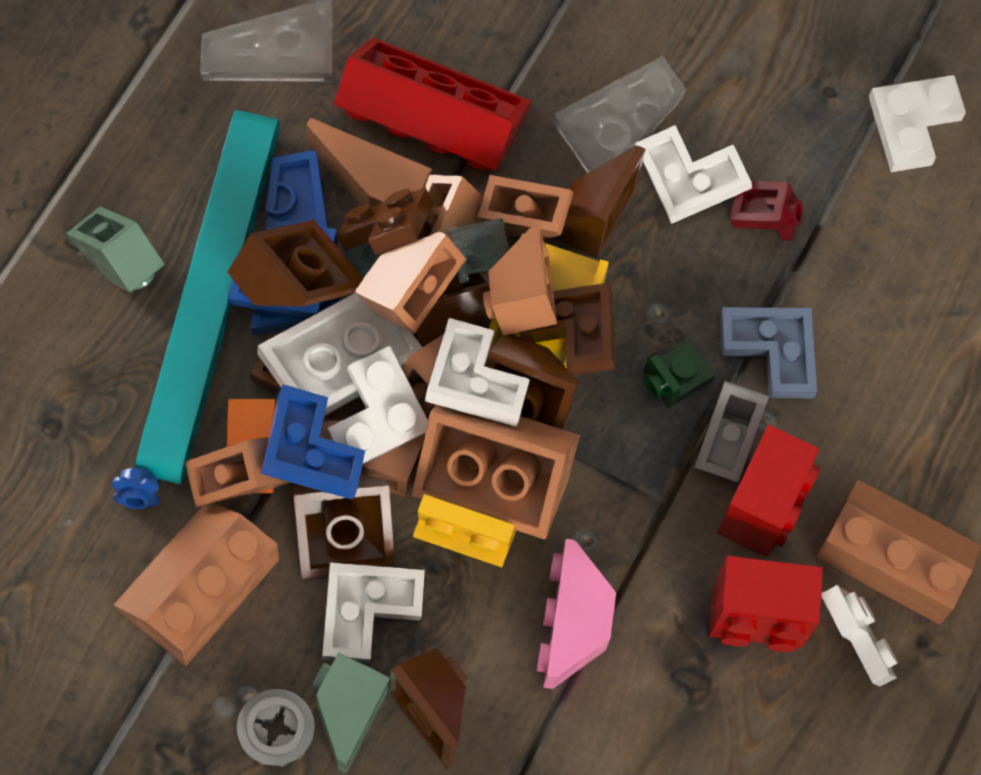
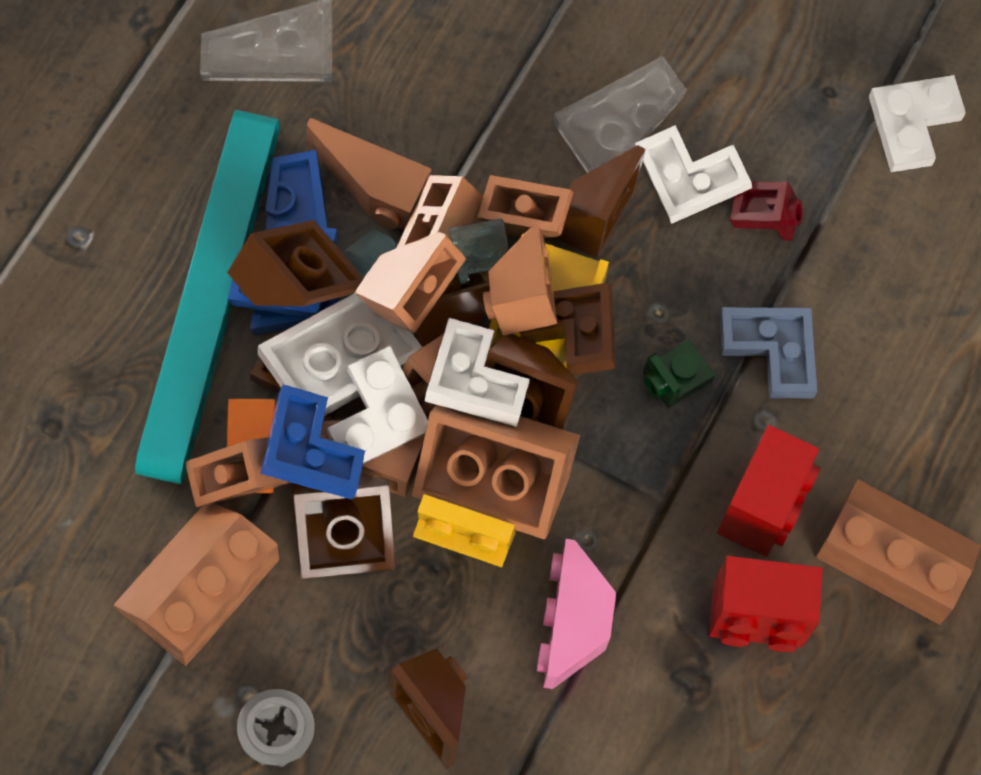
(117, 248): sand green slope -> none
(136, 489): blue plate -> none
(348, 704): sand green slope -> none
(358, 596): white plate -> none
(387, 224): reddish brown plate -> none
(431, 103): red slope -> none
(731, 431): light grey slope -> none
(853, 620): white plate -> none

